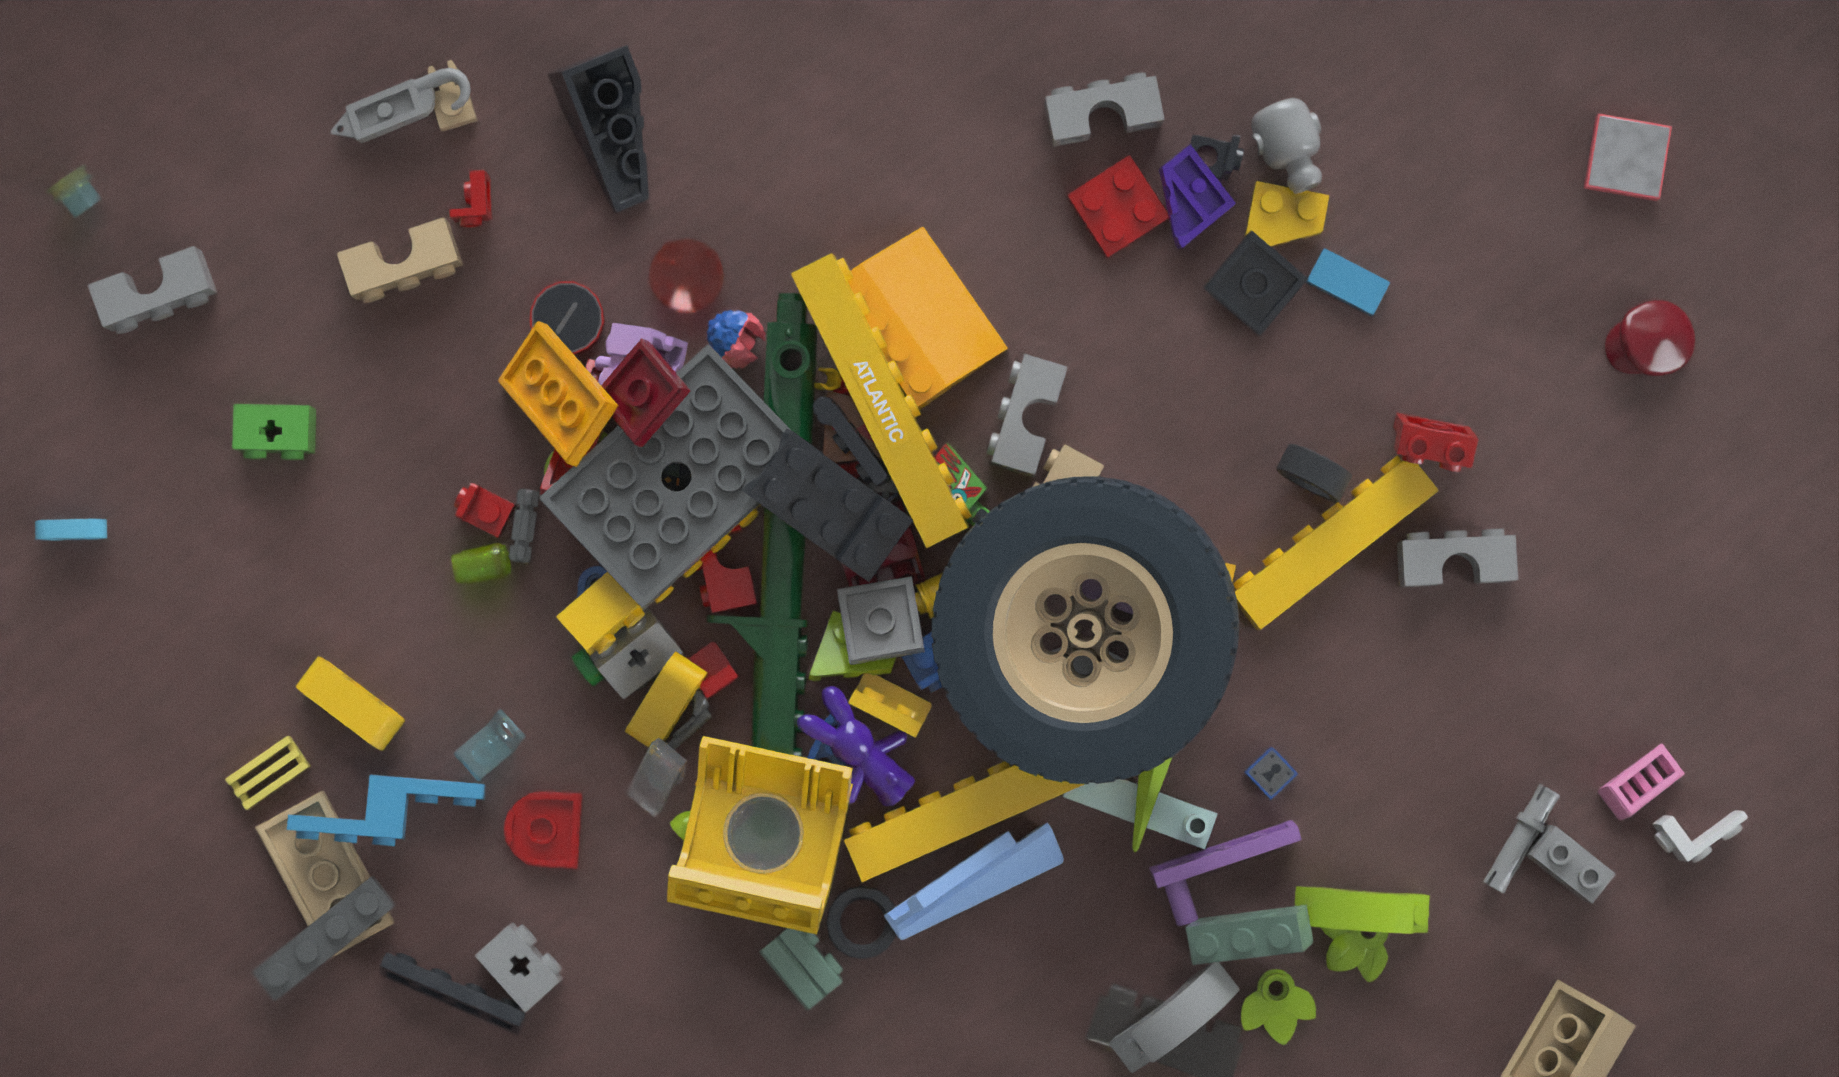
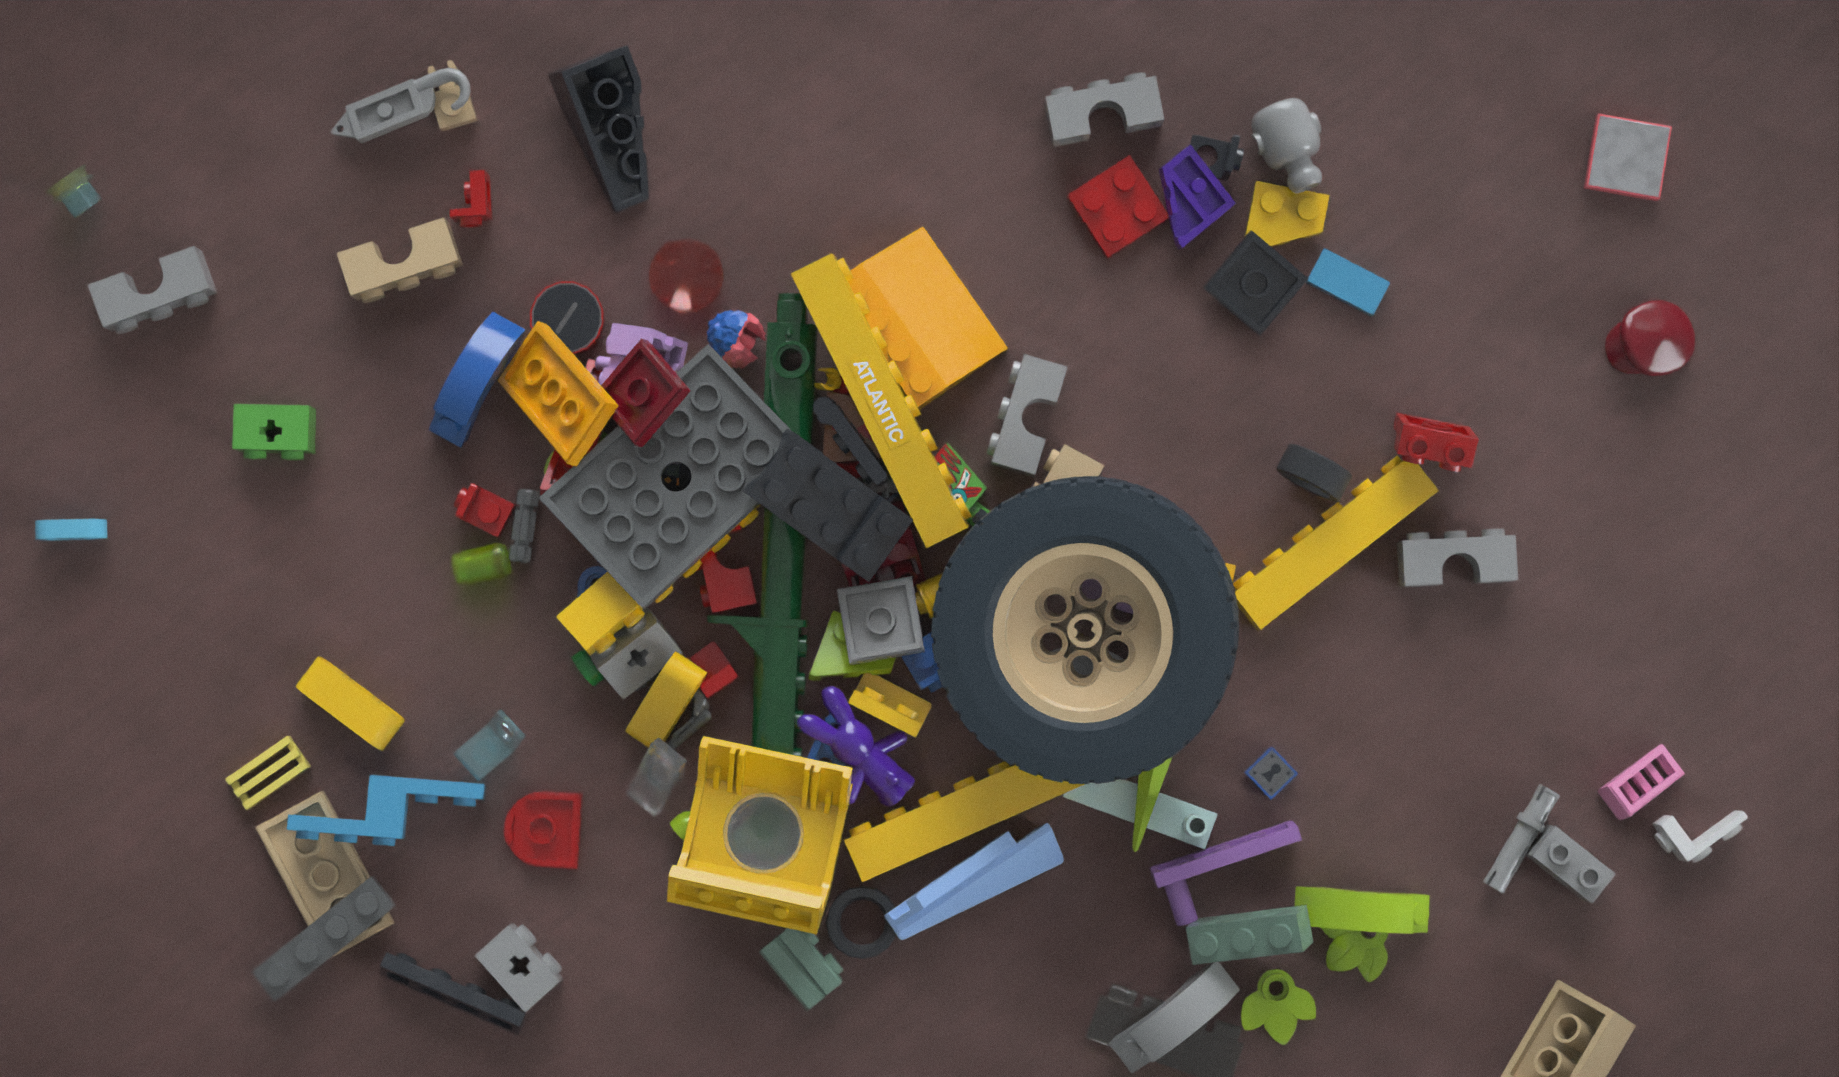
(473, 377): none -> blue arch

